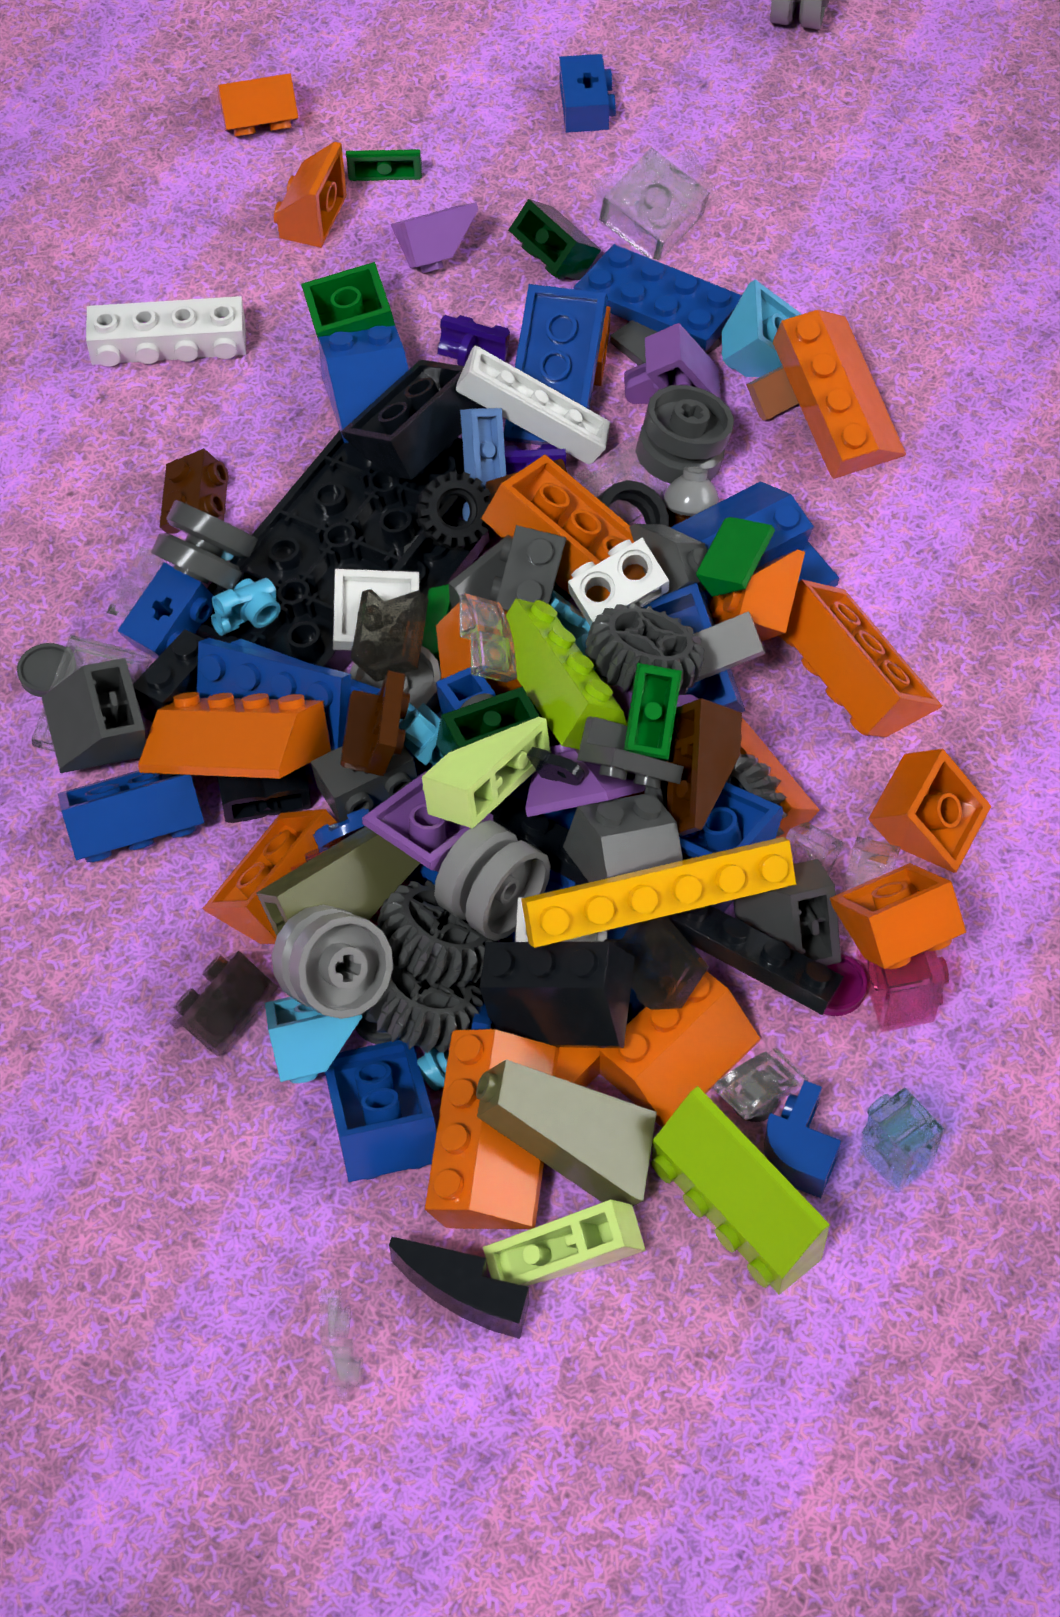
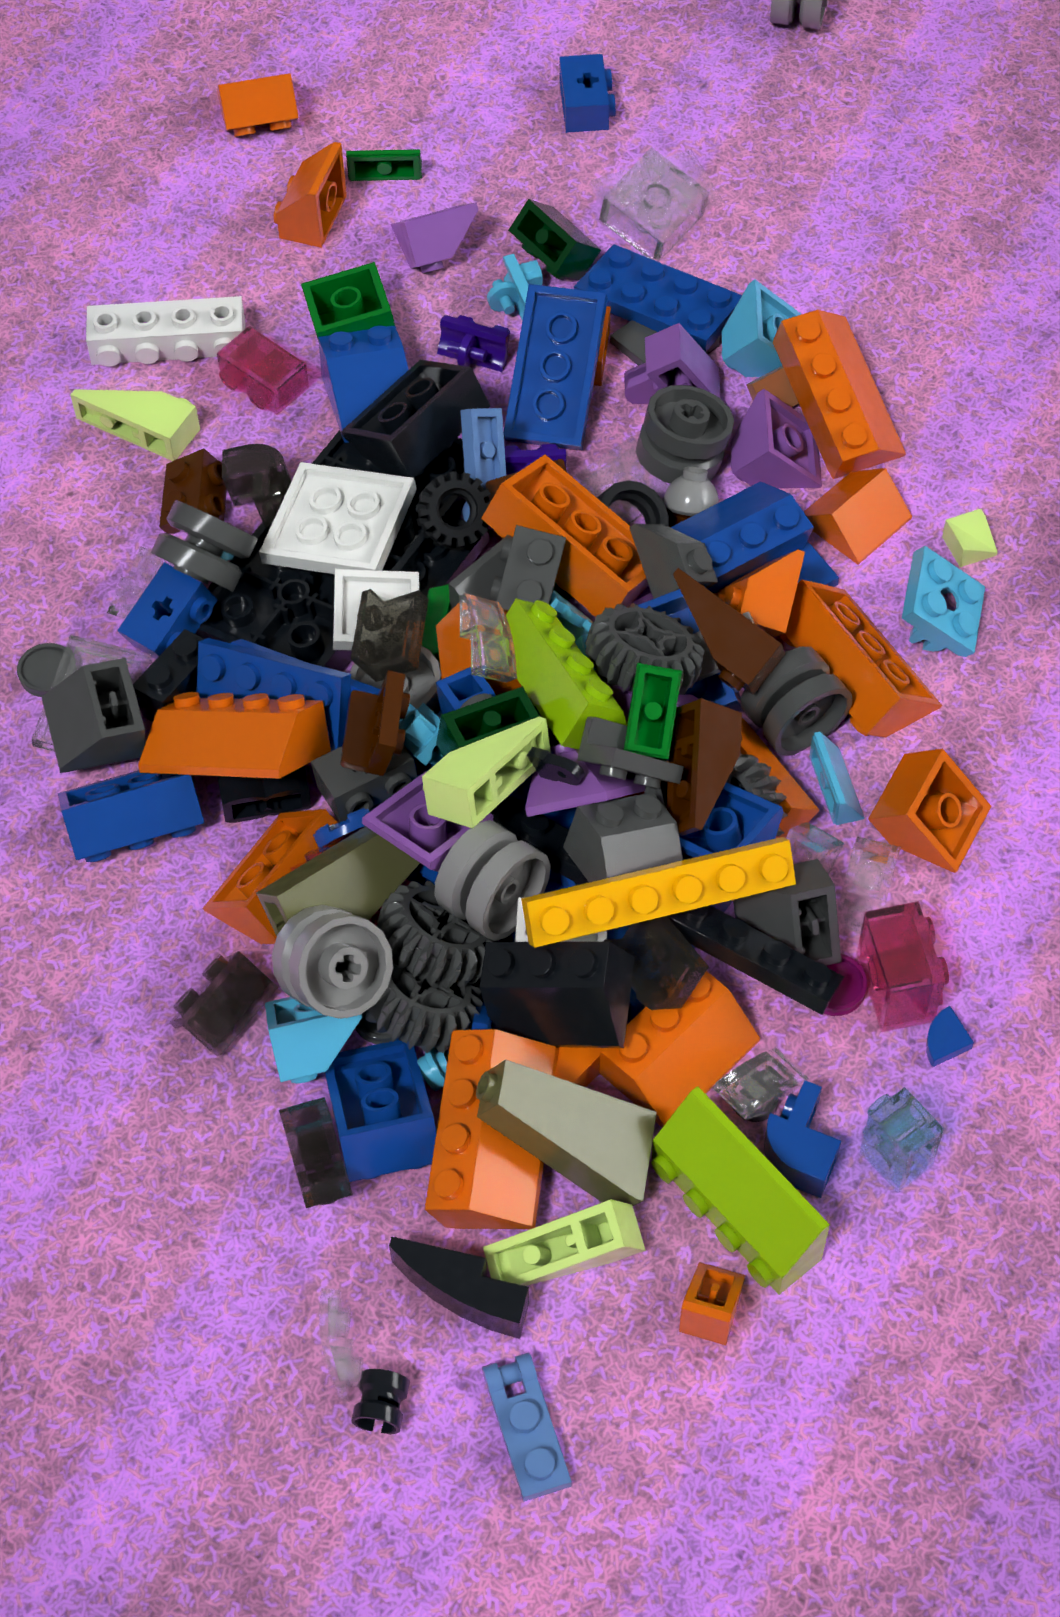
(140, 417): none -> yellowish green slope
(245, 602): medium azure plate -> none
(257, 476): none -> clear smoke brick
(262, 371): none -> clear pink brick
(315, 1153): none -> clear smoke brick
(337, 519): none -> white plate
(380, 1400): none -> black wheel
(515, 286): none -> medium azure hips
(527, 1429): none -> medium blue plate
(533, 406): white slope -> none
(610, 575): white brick -> none
(711, 1303): none -> orange slope
(734, 555): green slope -> none
(737, 645): none -> reddish brown slope
(775, 446): none -> medium lavender slope
(797, 701): none -> dark grey wheel
(834, 780): none -> medium azure slope
(859, 513): none -> orange slope
(900, 915): orange slope -> none
(927, 608): none -> medium azure piece
(946, 1038): none -> blue tile
(969, 538): none -> yellowish green slope

